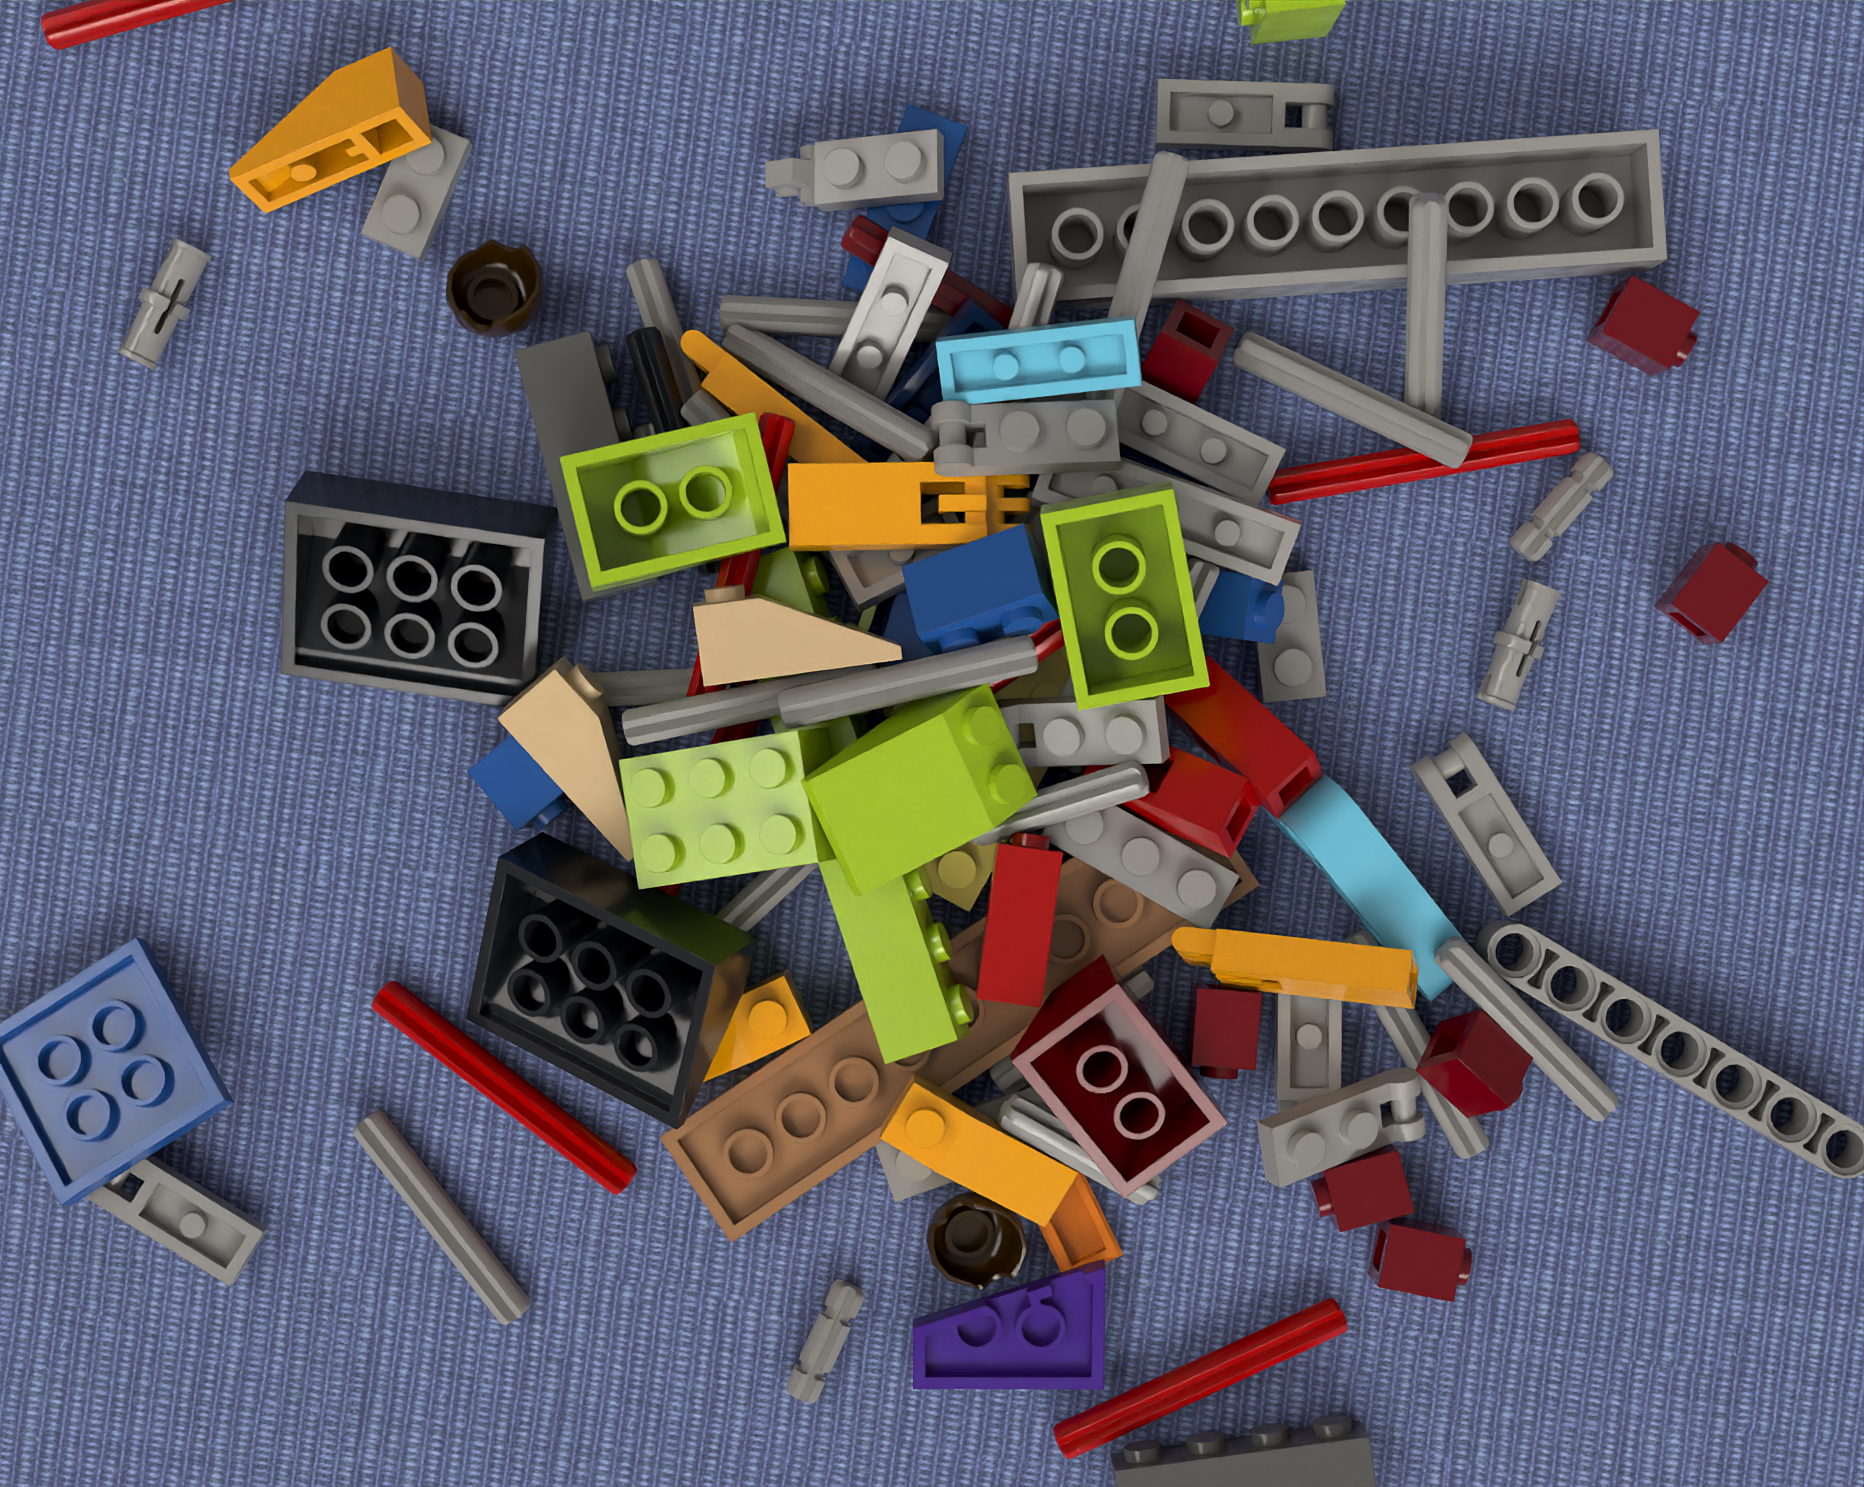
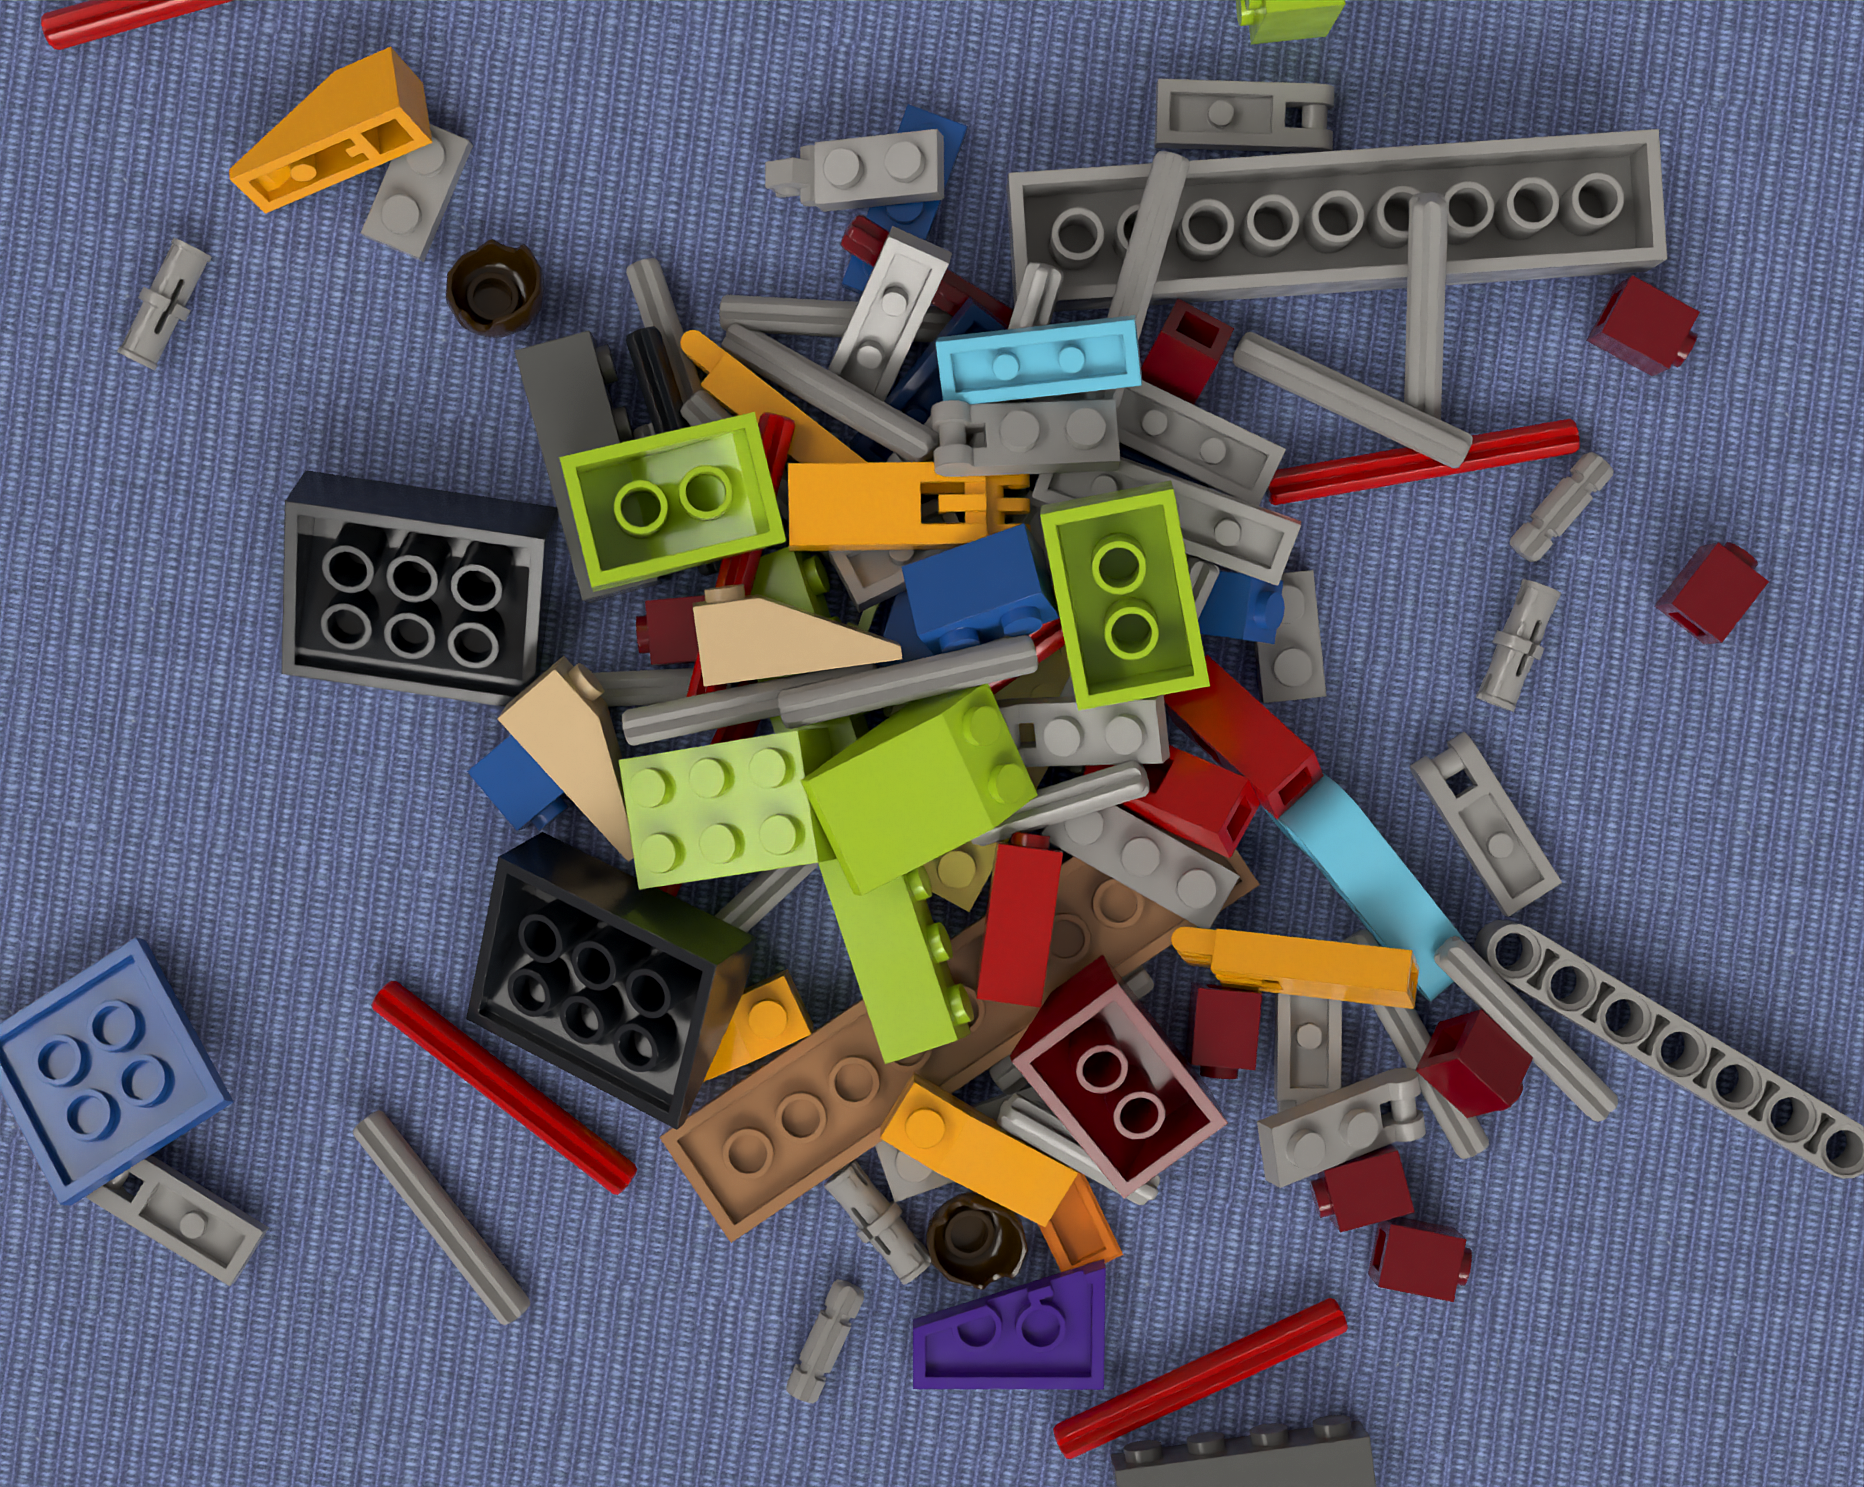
(668, 631): none -> dark red brick
(879, 1222): none -> light grey pin

